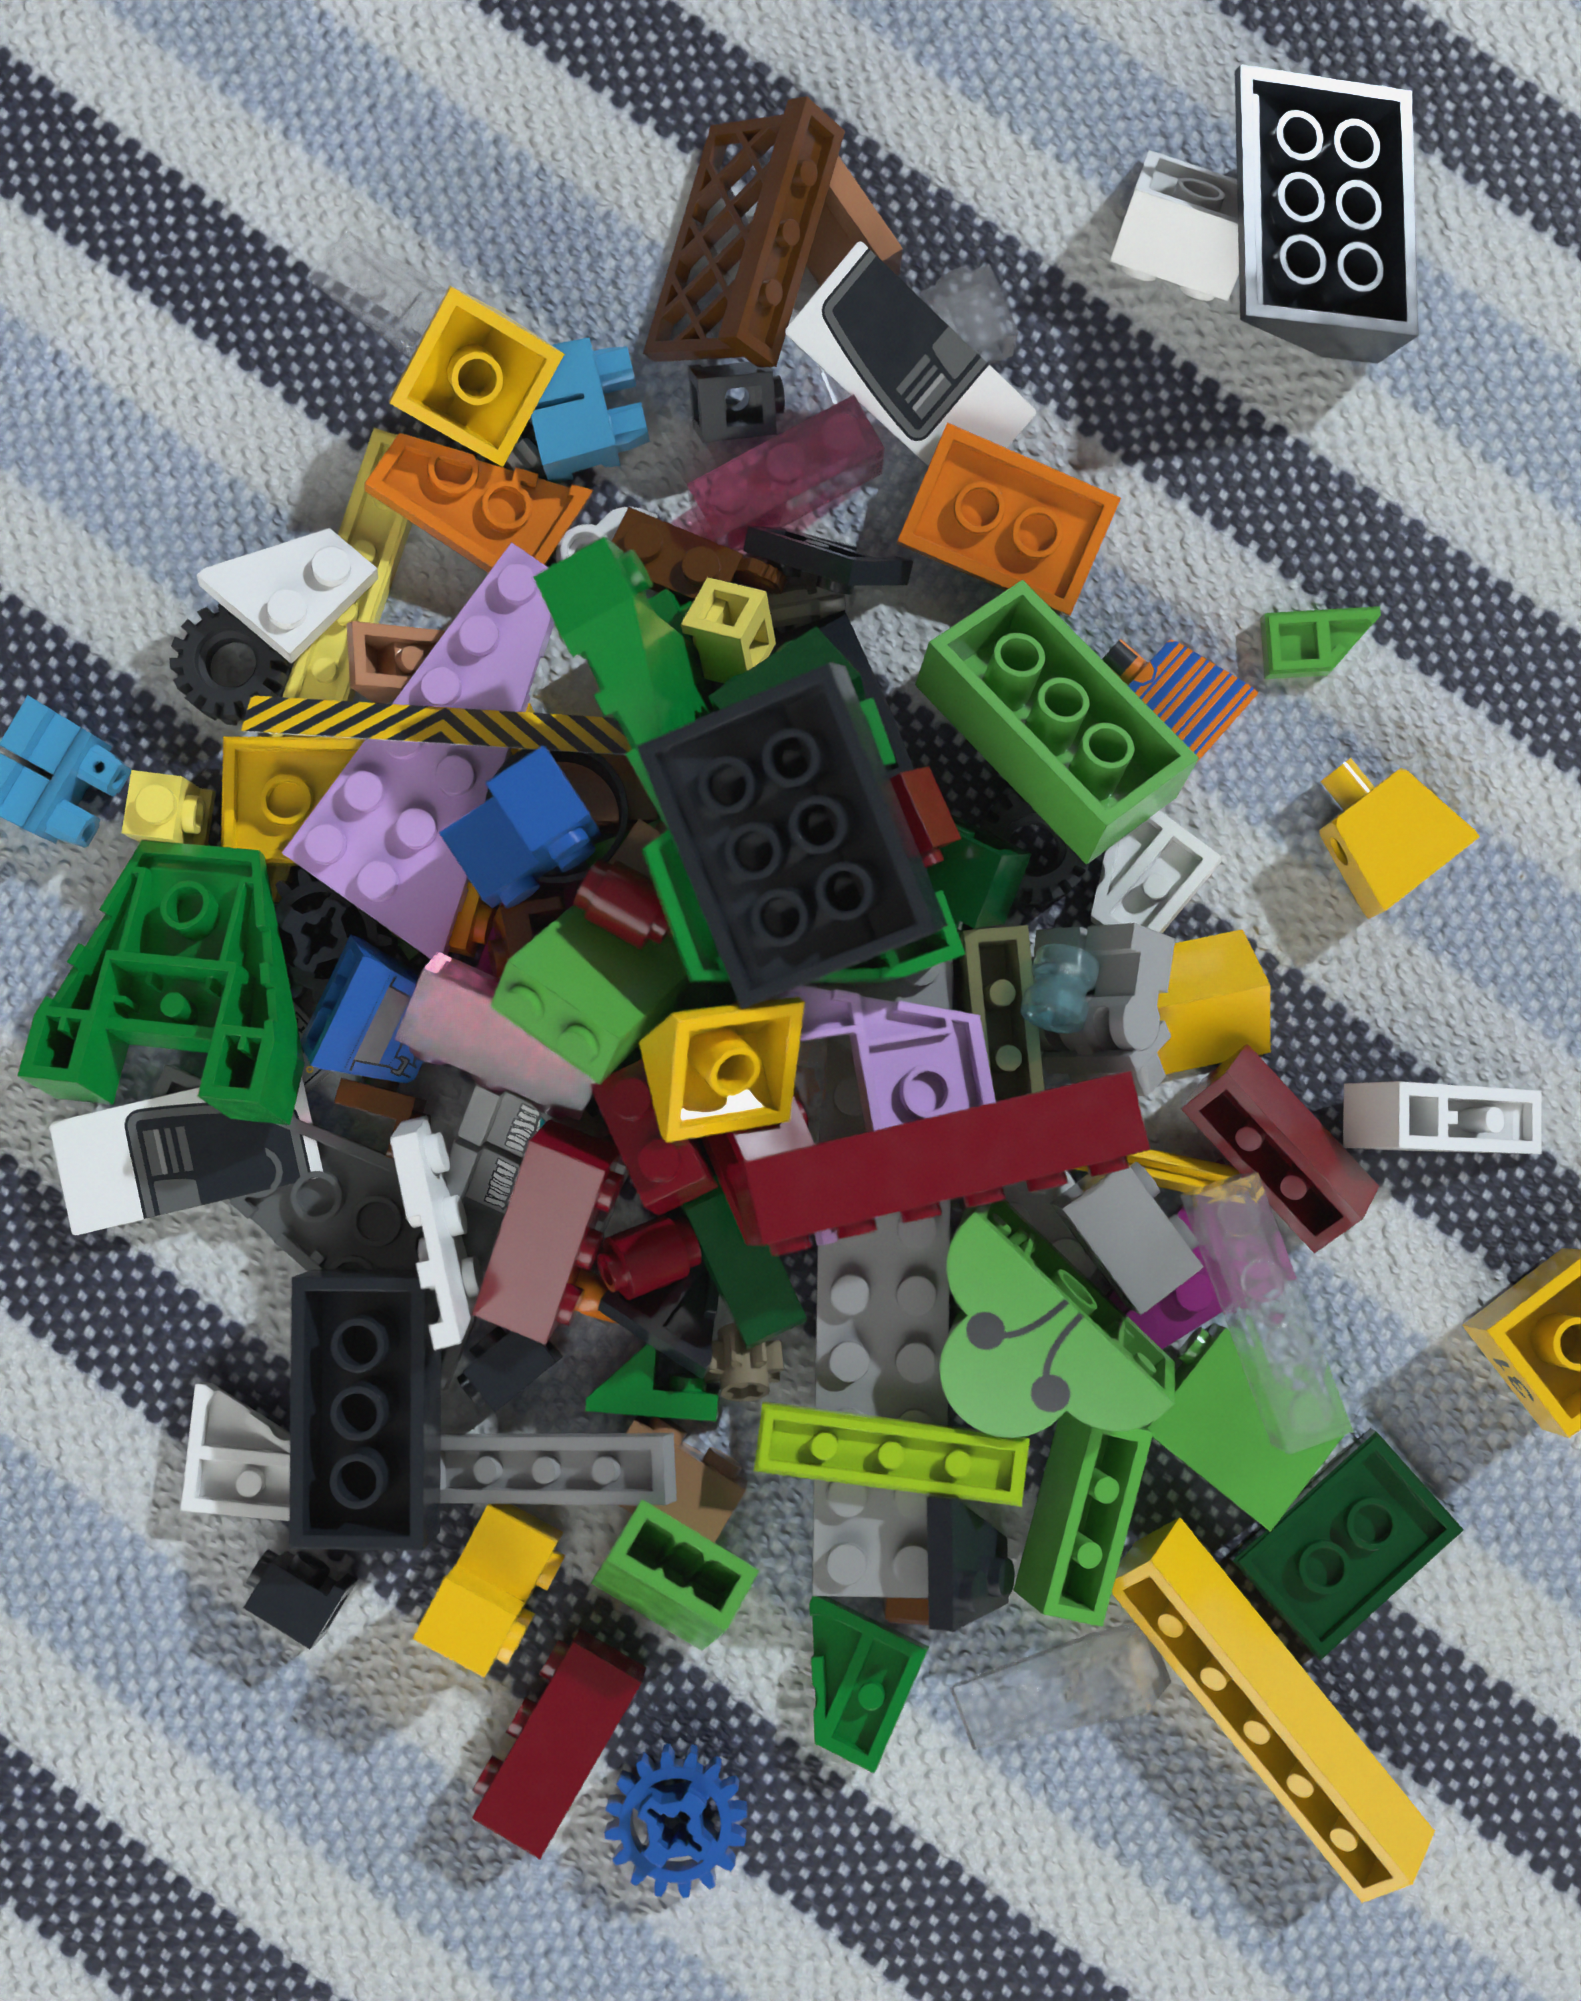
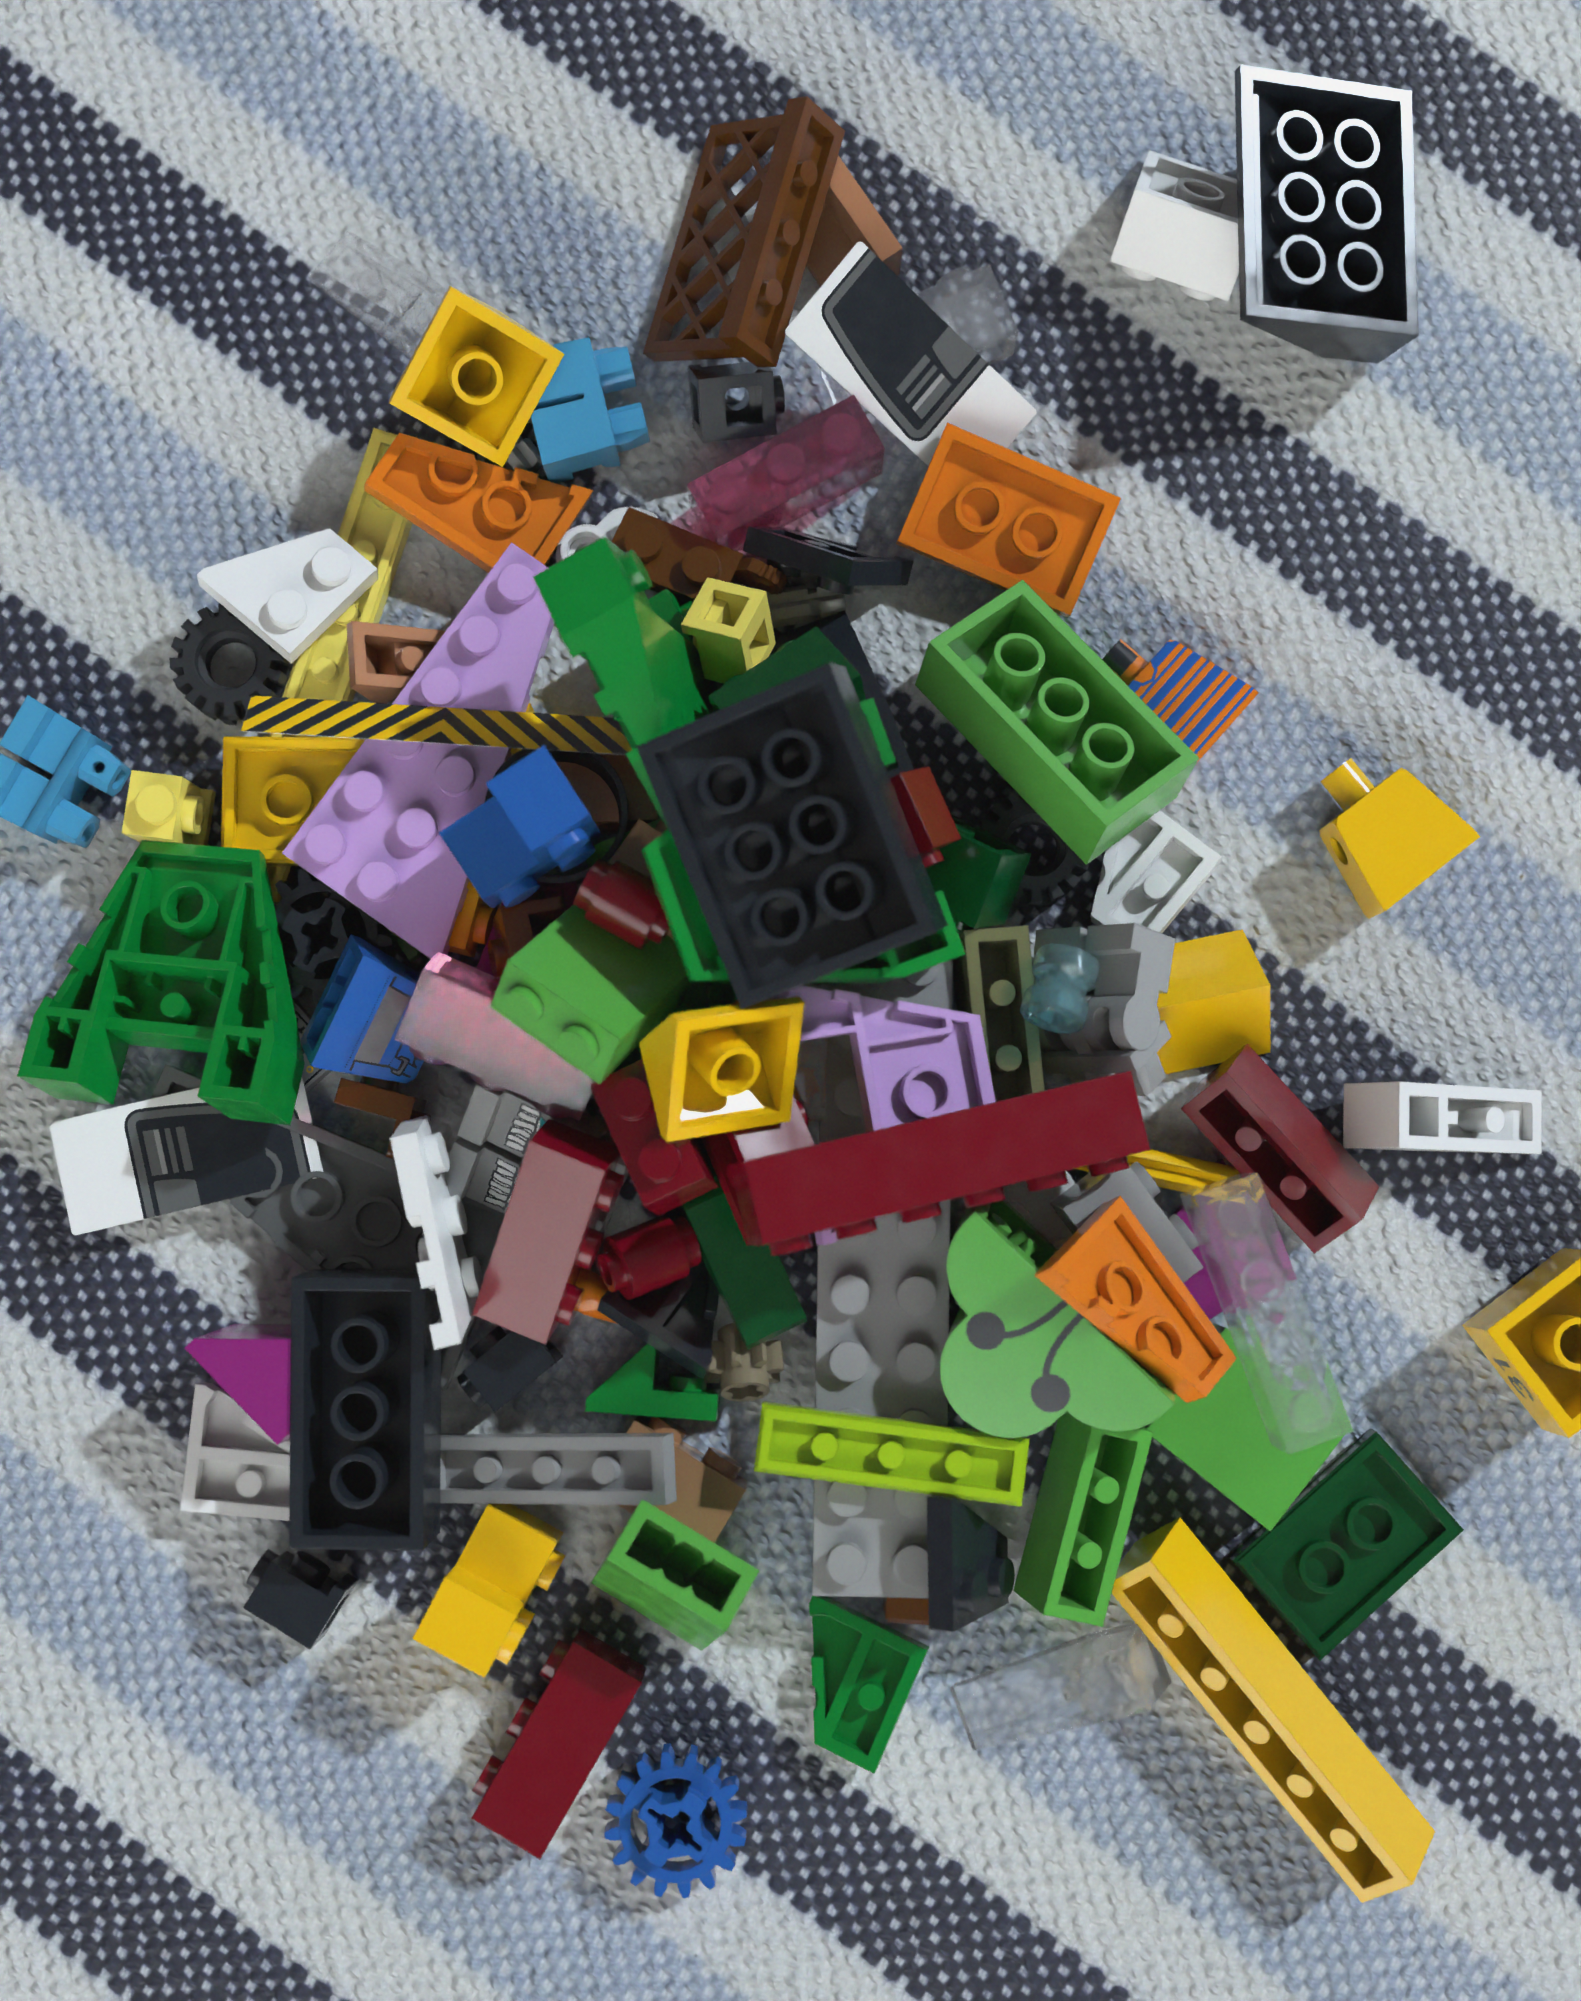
(254, 1369): none -> magenta slope
(1138, 1301): none -> orange wing
(1311, 640): bright green tile -> none

